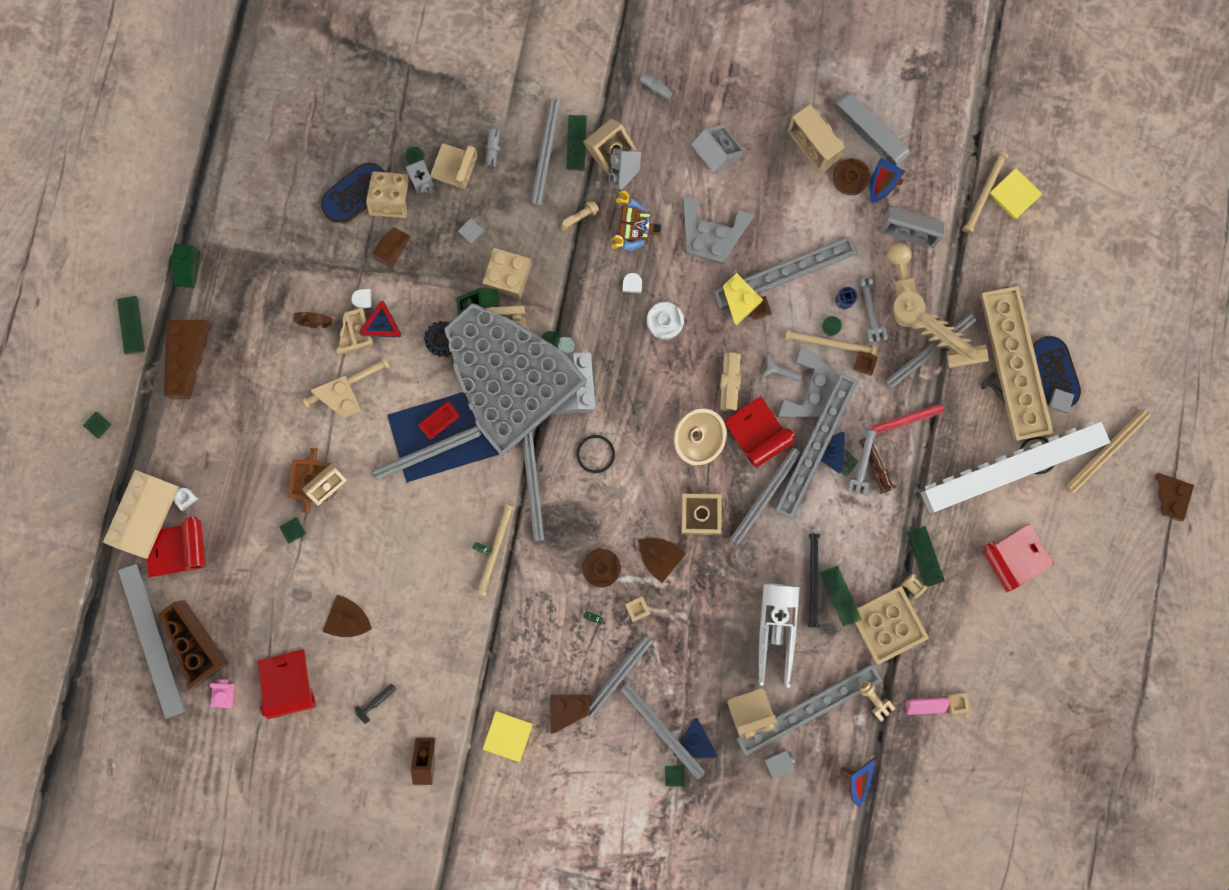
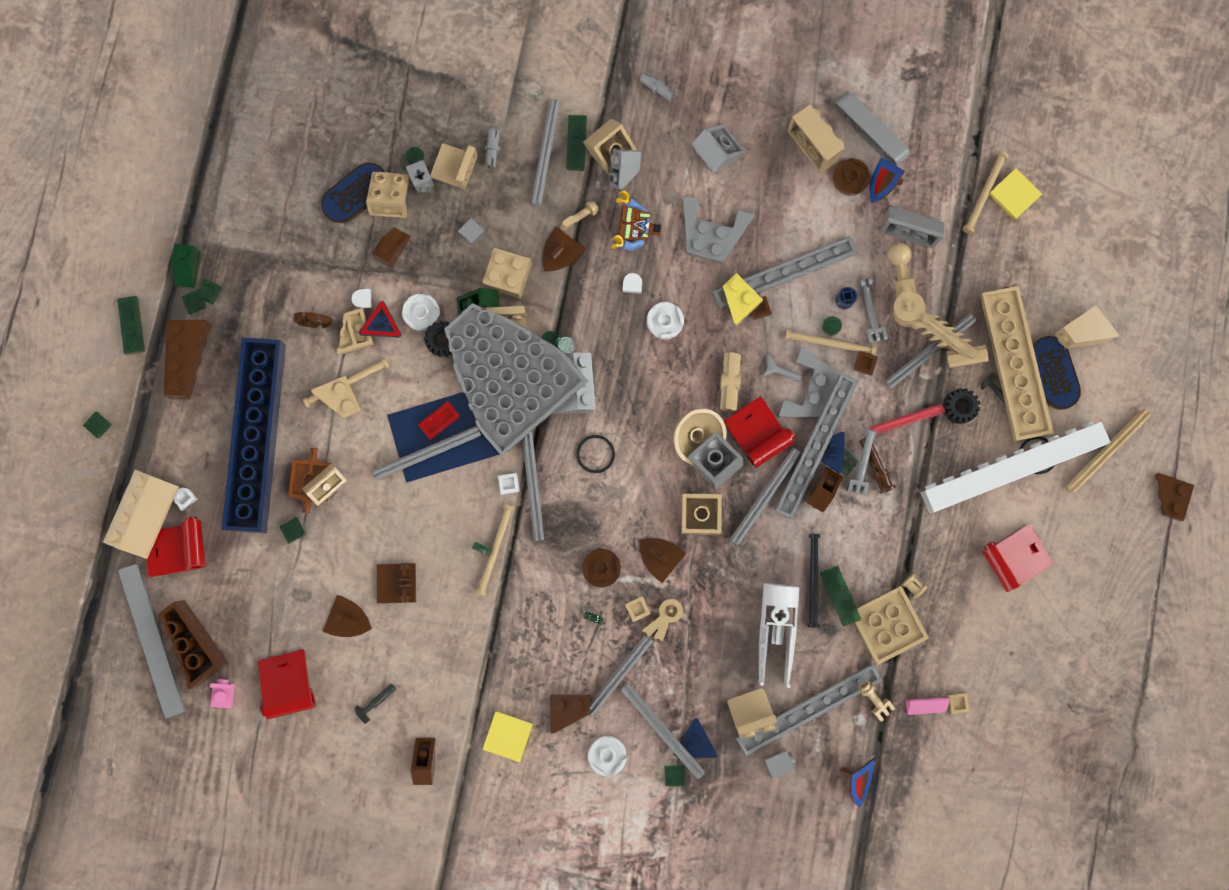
(193, 303): none -> clear green tile
(208, 291): none -> clear green tile
(254, 436): none -> dark blue brick
(396, 583): none -> reddish brown hinge
(420, 312): none -> white tile
(508, 483): none -> white tile
(560, 251): none -> reddish brown shield
(607, 755): none -> white tile
(670, 612): none -> tan piece
(716, 460): none -> light grey slope
(825, 490): none -> reddish brown slope
(925, 556): clear green tile -> none
(971, 400): none -> black tyre
(1061, 401): light grey tile -> none
(1087, 330): none -> tan slope

